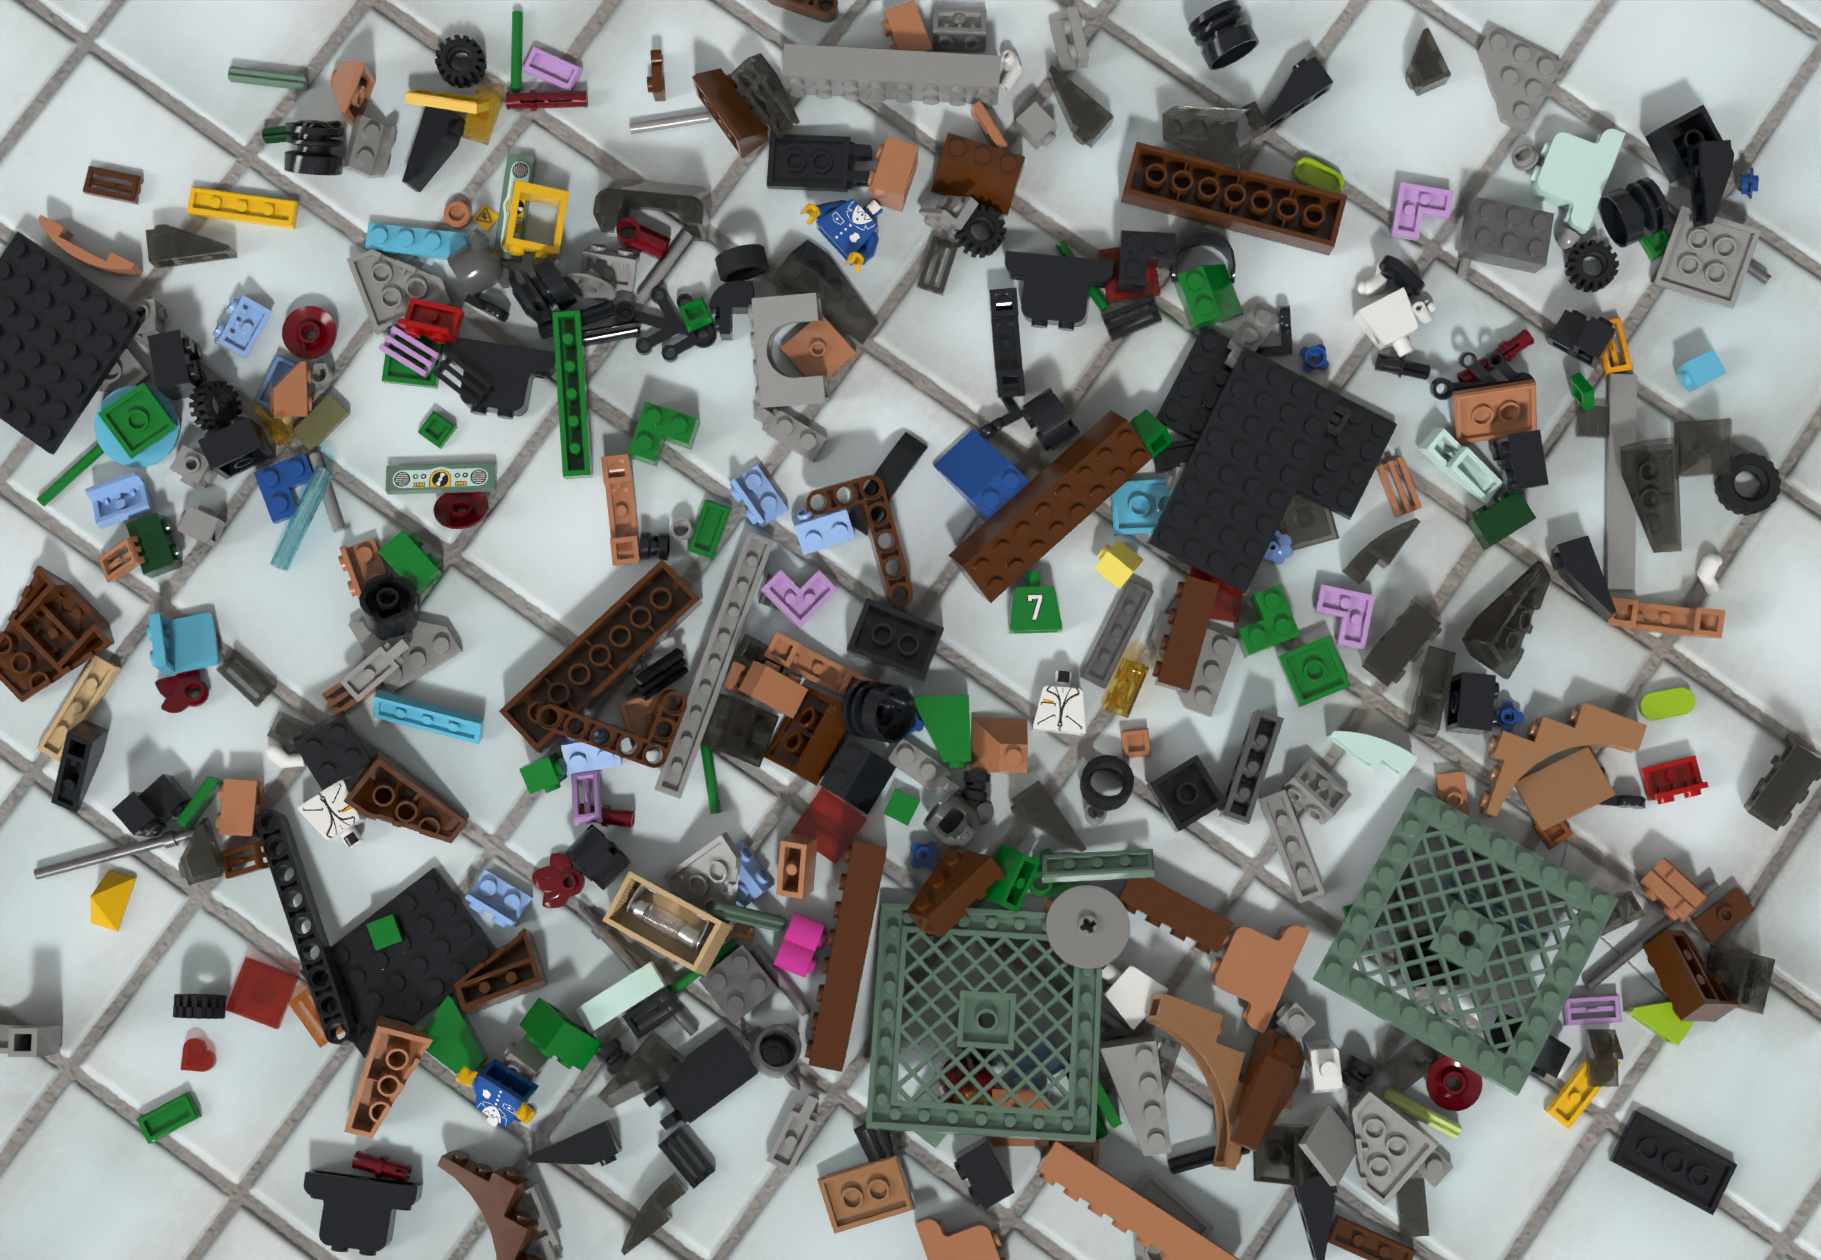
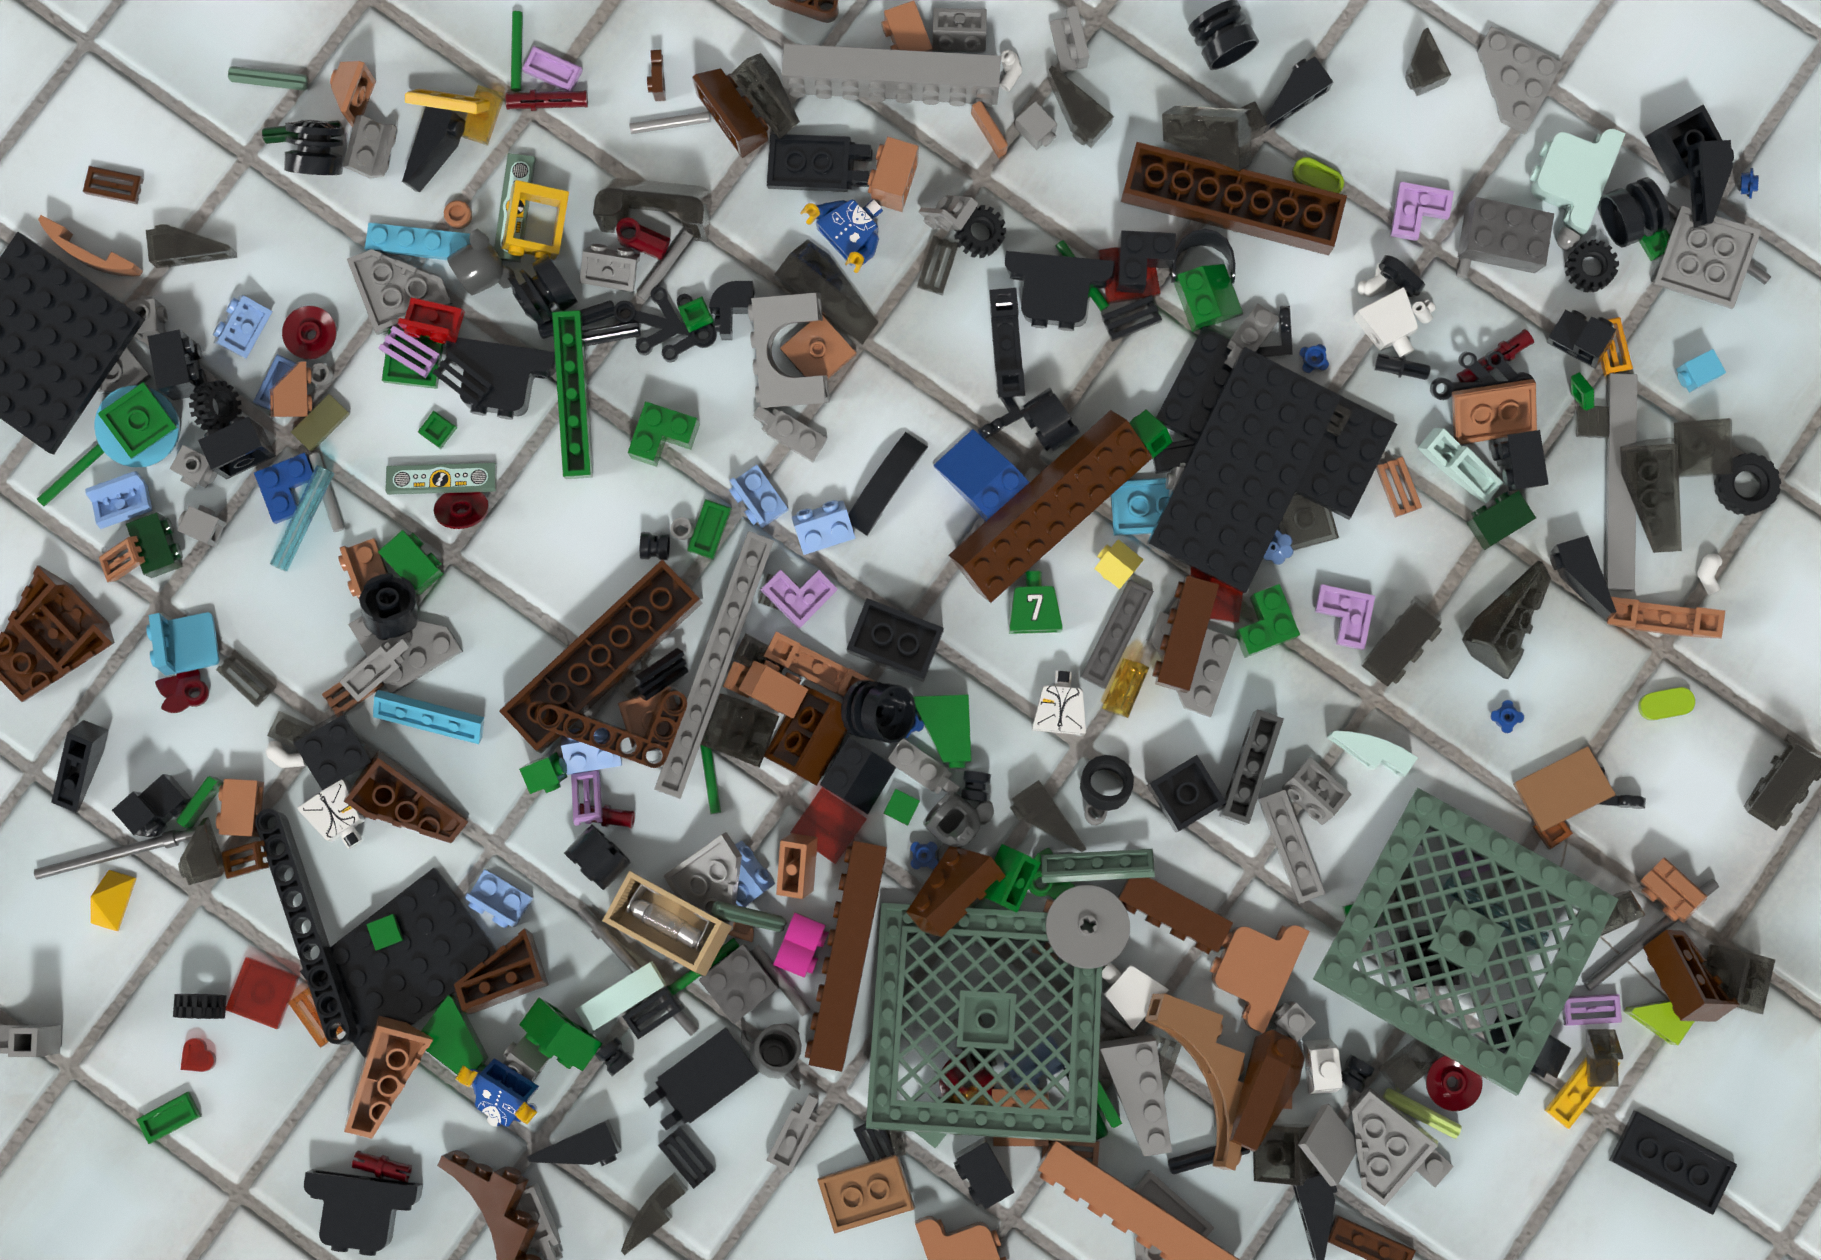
(79, 704): tan tile -> none
(243, 207): yellow tile -> none
(280, 432): clear yellow plate -> none
(454, 47): black tyre -> none
(485, 217): yellow sticker -> none
(487, 307): black piece -> none
(554, 881): dark red plate -> none
(590, 286): light grey dish -> none
(621, 509): nougat slope -> none
(647, 1068): clear smoke slope -> none
(742, 263): black tyre -> none
(874, 529): reddish brown beam -> none
(978, 172): reddish brown slope -> none
(999, 745): nougat slope -> none
(1135, 743): nougat tile -> none
(1313, 671): green plate -> none
(1379, 551): clear smoke slope -> none
(1412, 1209): clear smoke tile -> none
(1431, 692): clear smoke slope -> none
(1452, 790): nougat plate -> none
(1472, 703): black brick -> none
(1518, 755): medium nougat arch -> none
(1525, 157): light grey plate -> none
(1672, 778): red bracket -> none
(1723, 914): reddish brown plate -> none

